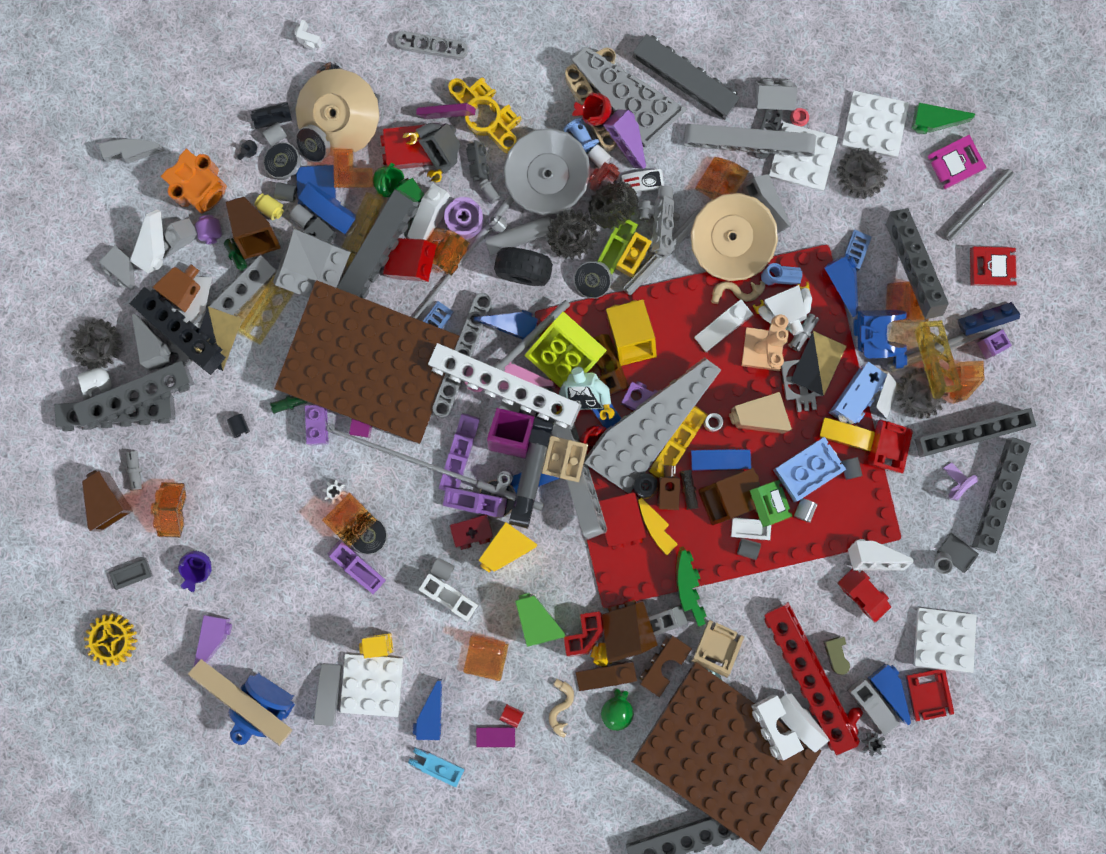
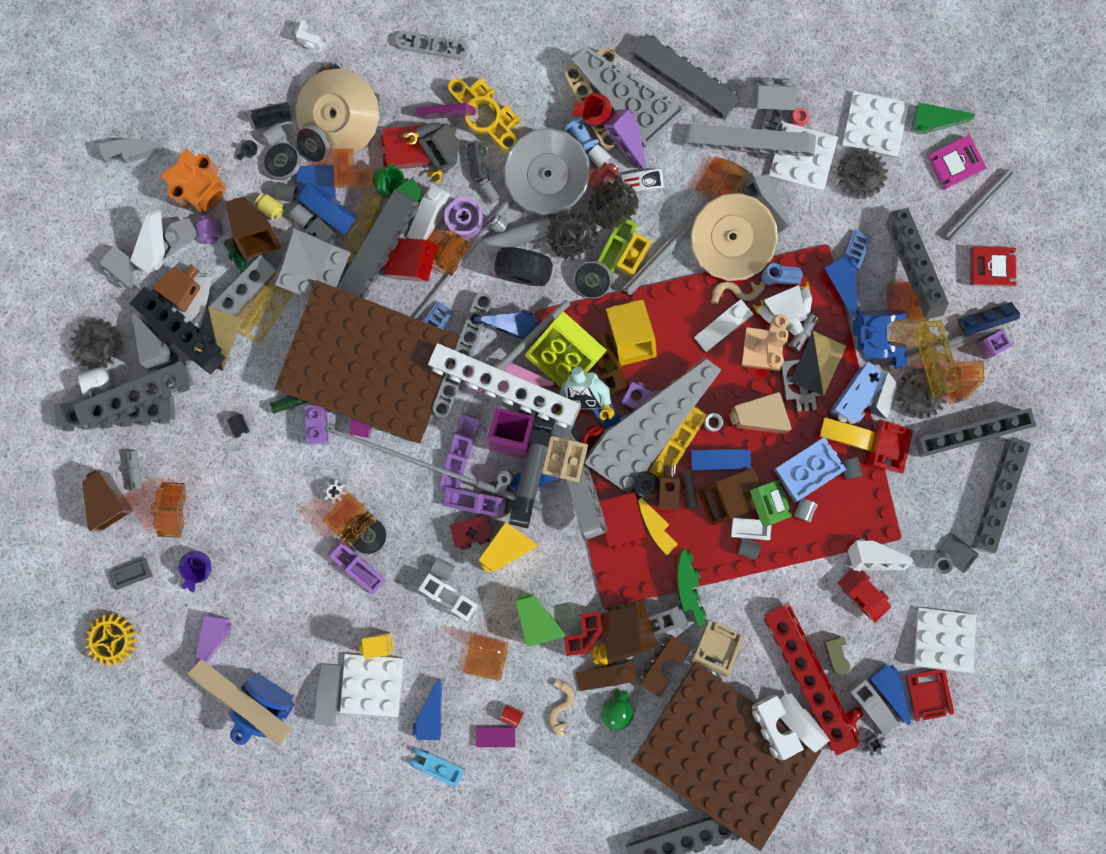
(663, 217): light grey piece -> none
(963, 482): lavender piece -> none

